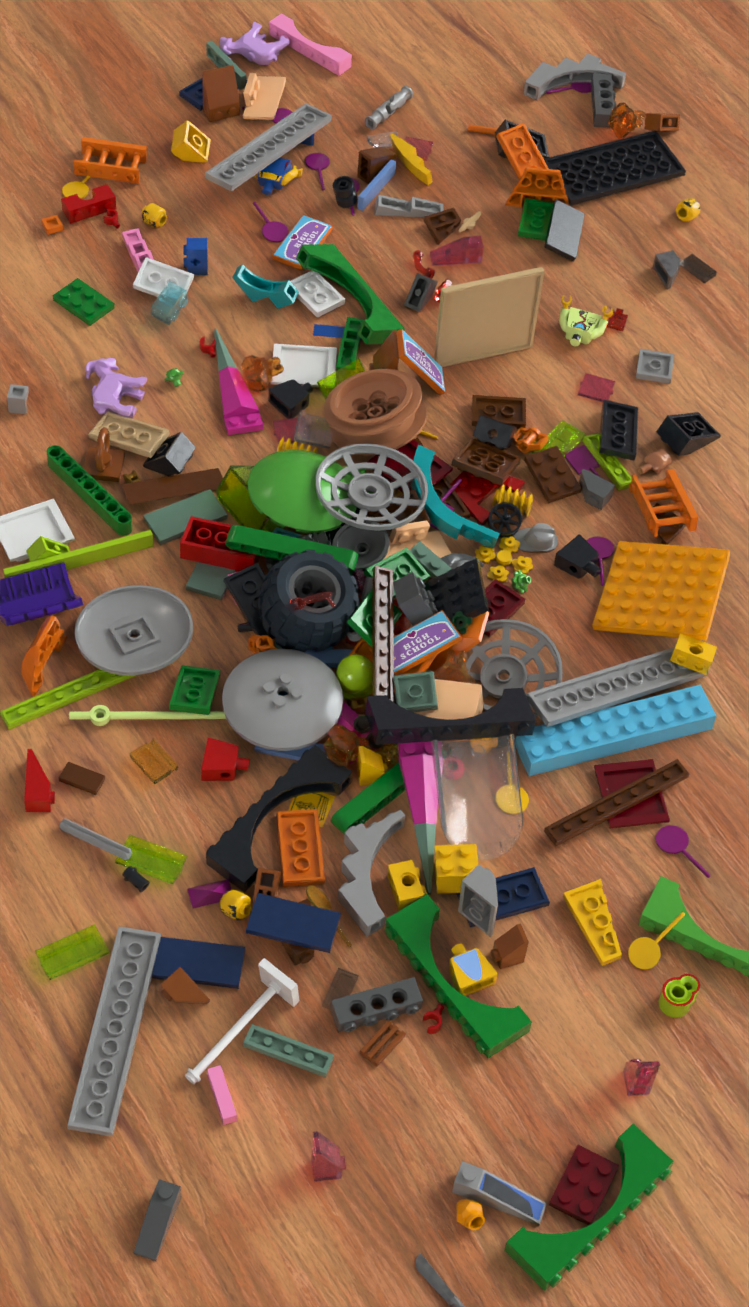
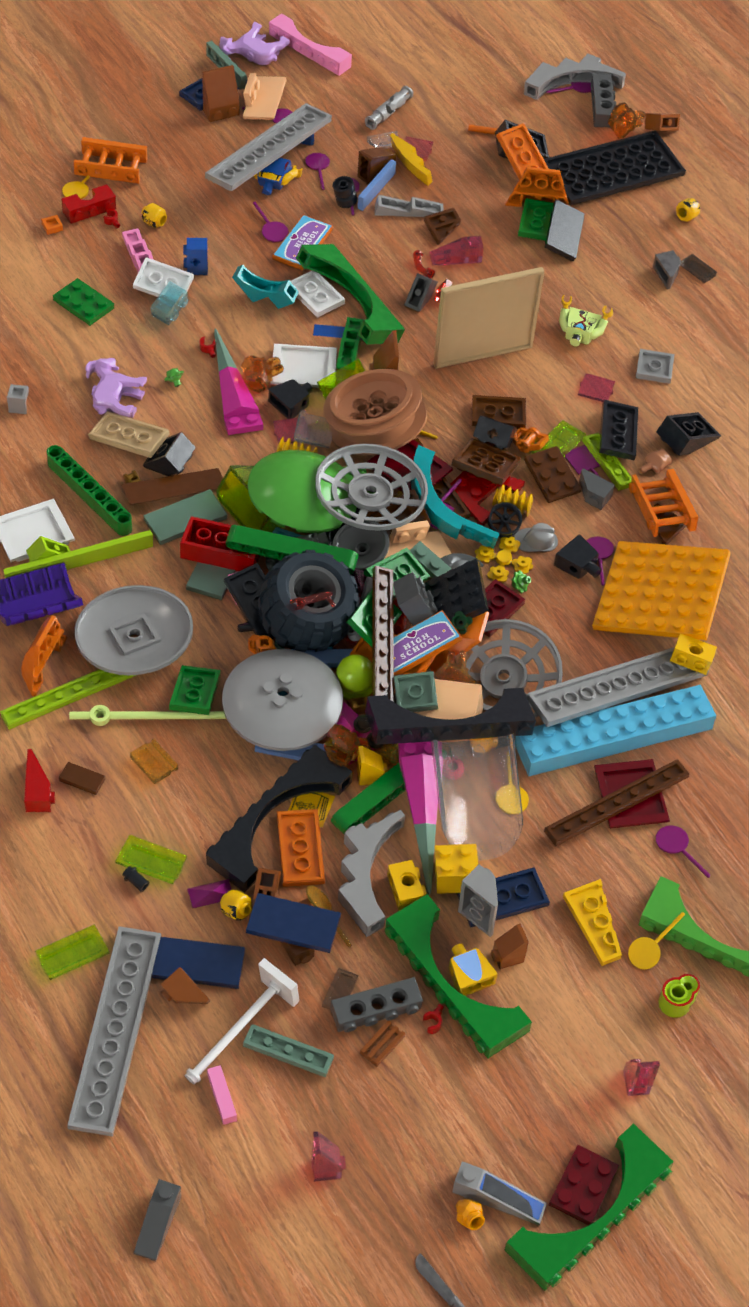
(95, 839): light grey axle -> none
(103, 462): dark orange tile -> none
(190, 143): yellow slope -> none
(222, 761): red torso -> none
(420, 362): tile -> none
(469, 223): tan piece -> none
(617, 320): clear red tile -> none

